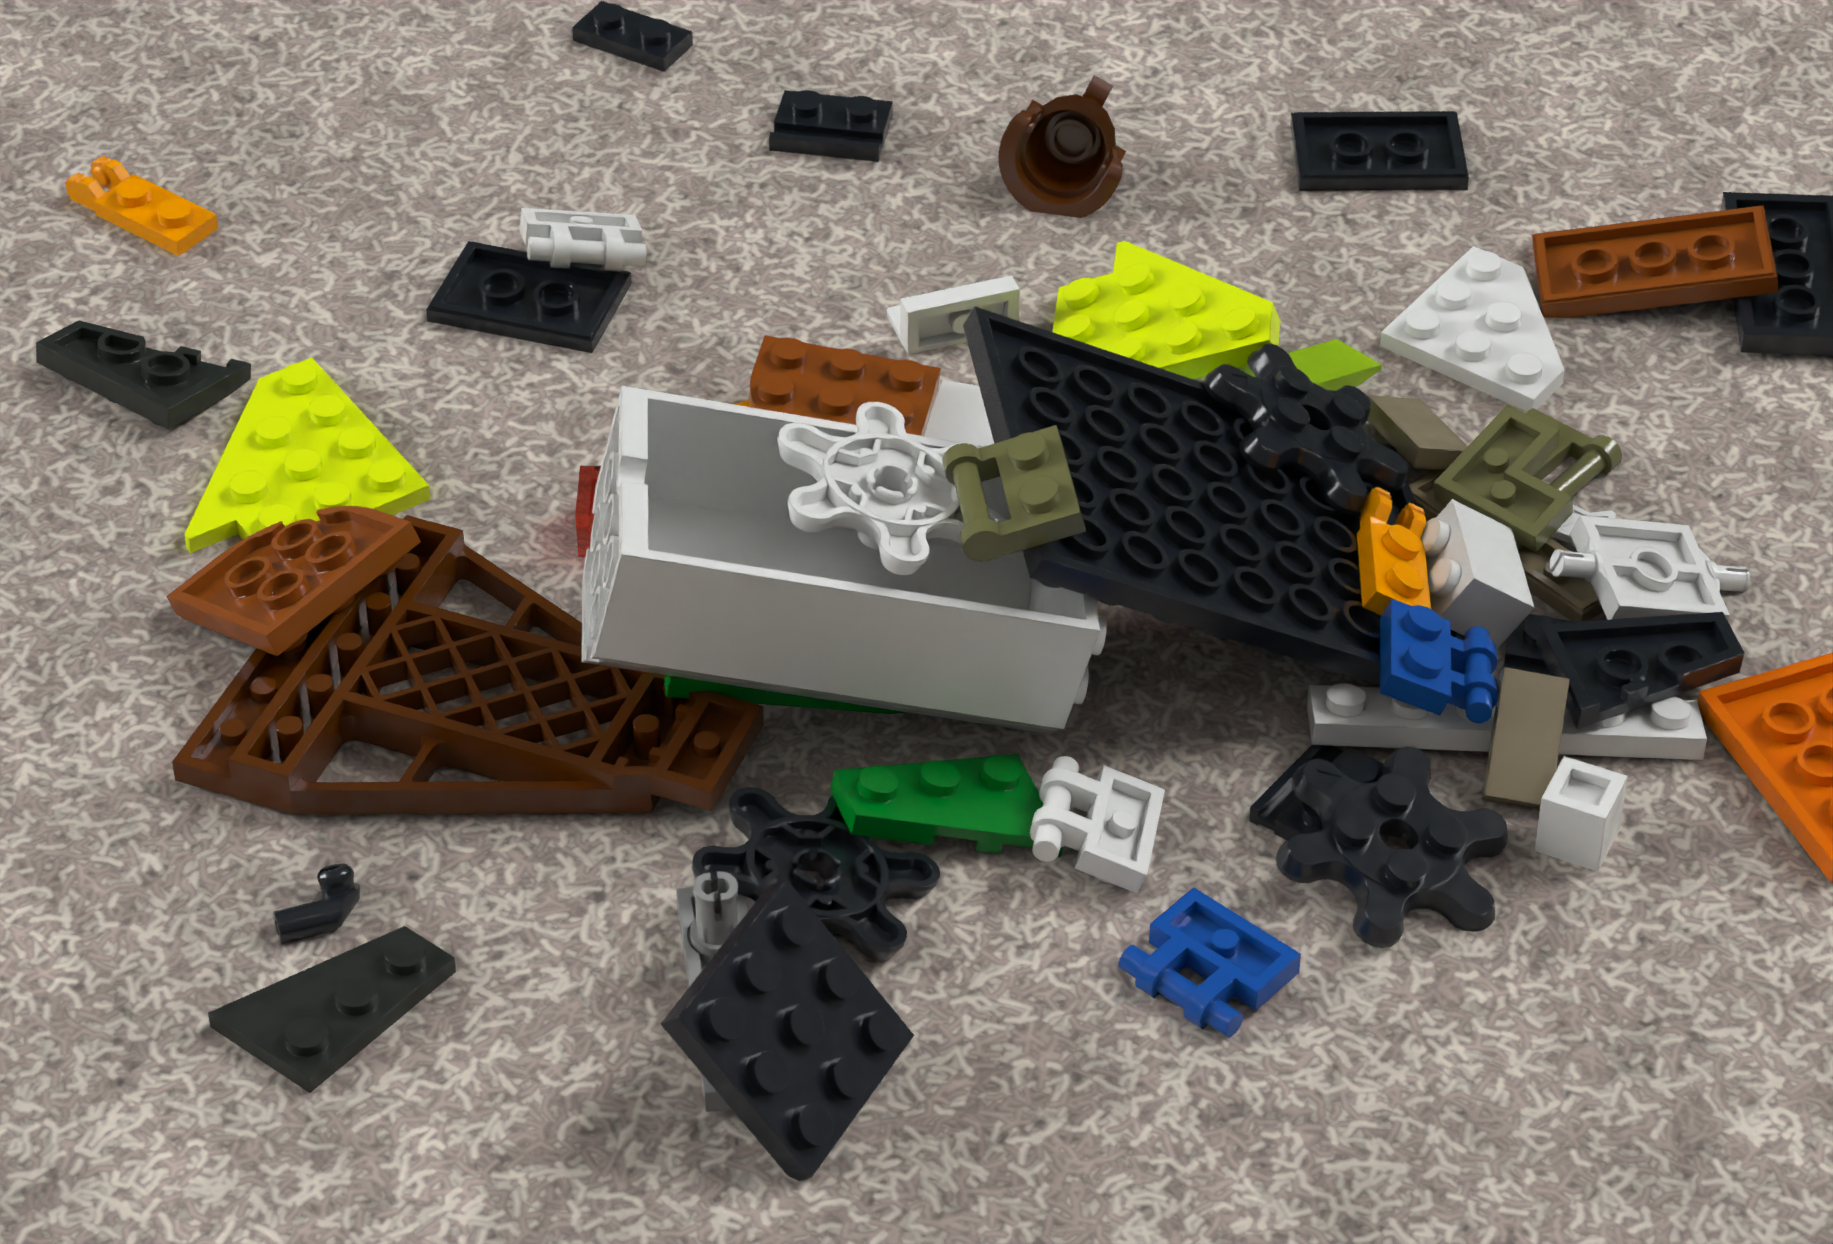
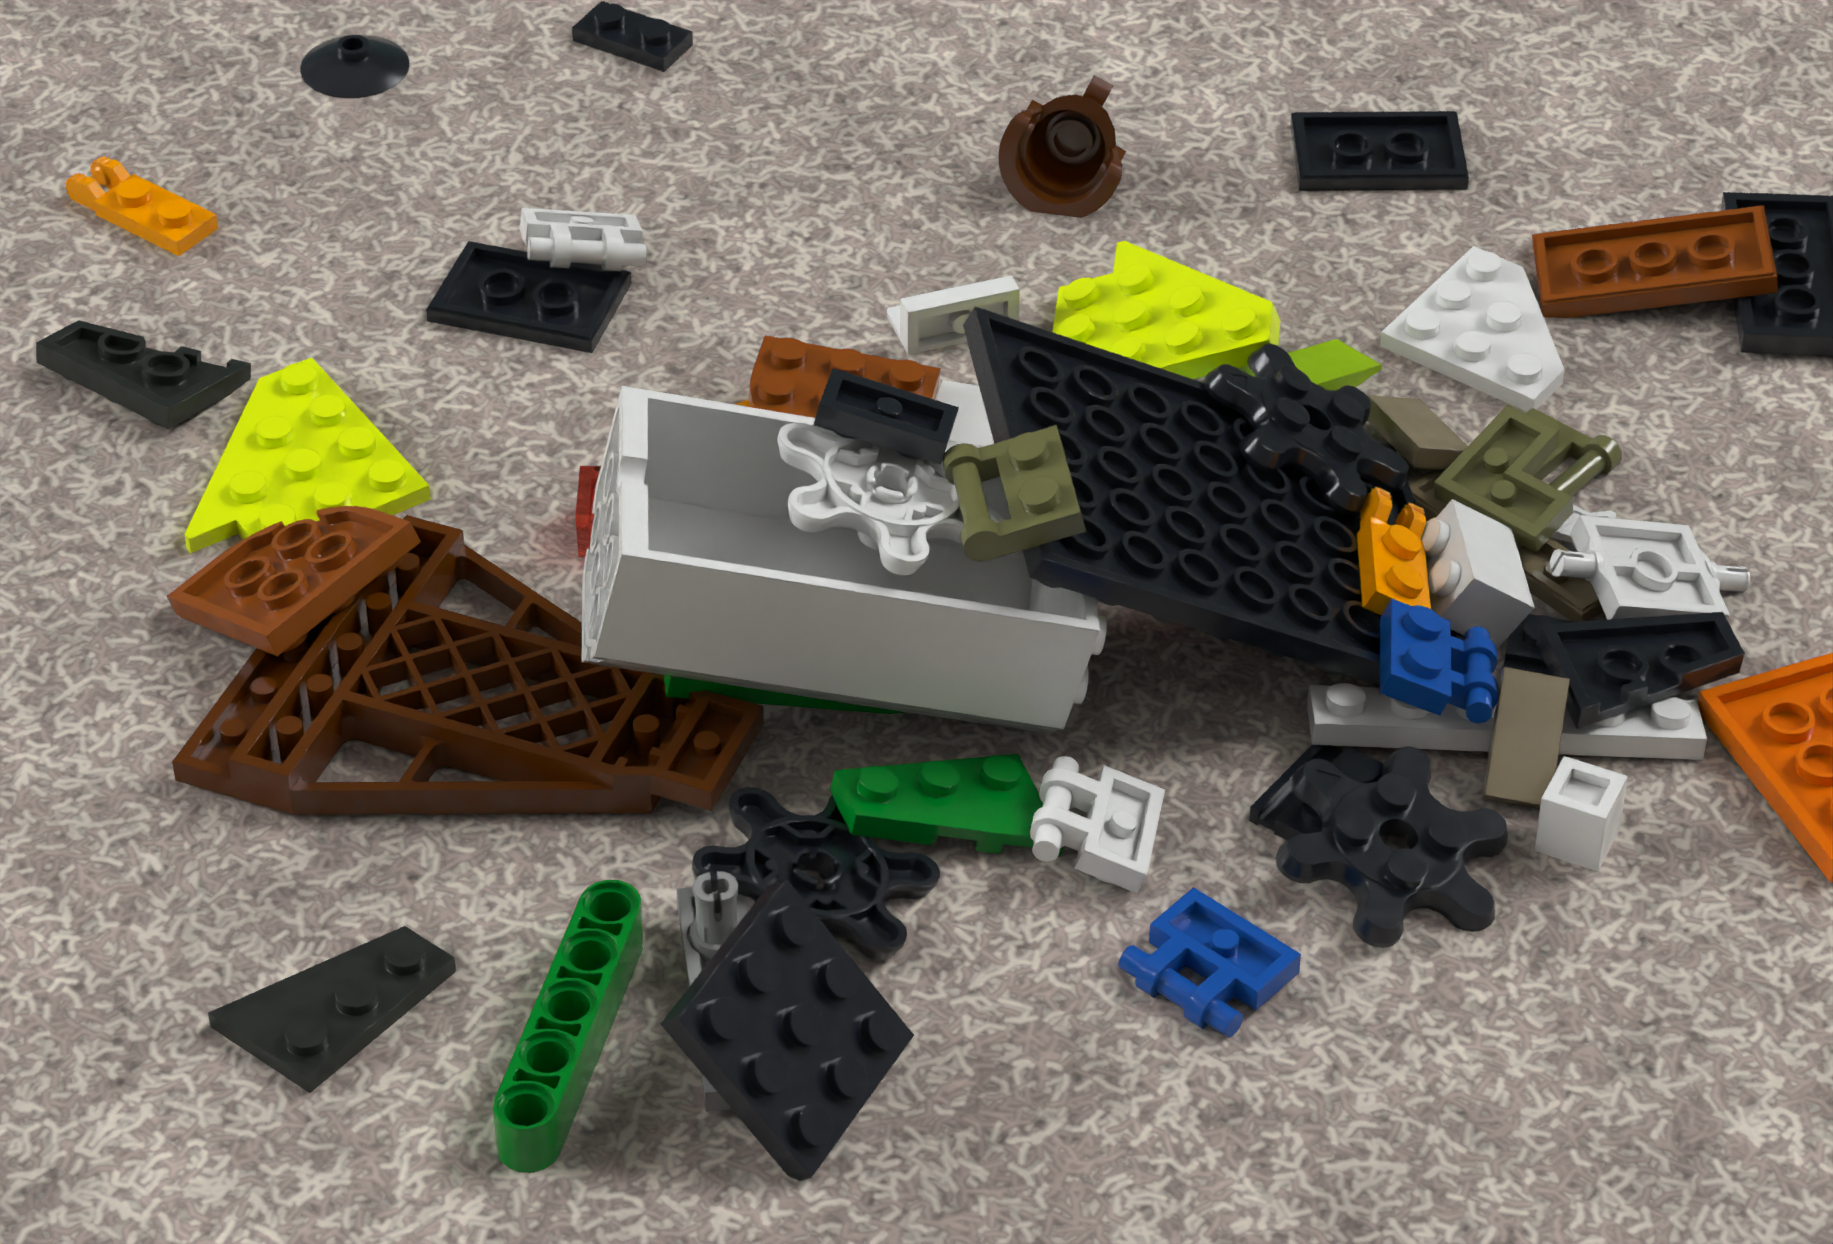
(327, 909): black arm -> none
(354, 66): none -> black dish
(568, 1026): none -> green beam
(831, 125): black plate -> none
(886, 416): none -> black plate

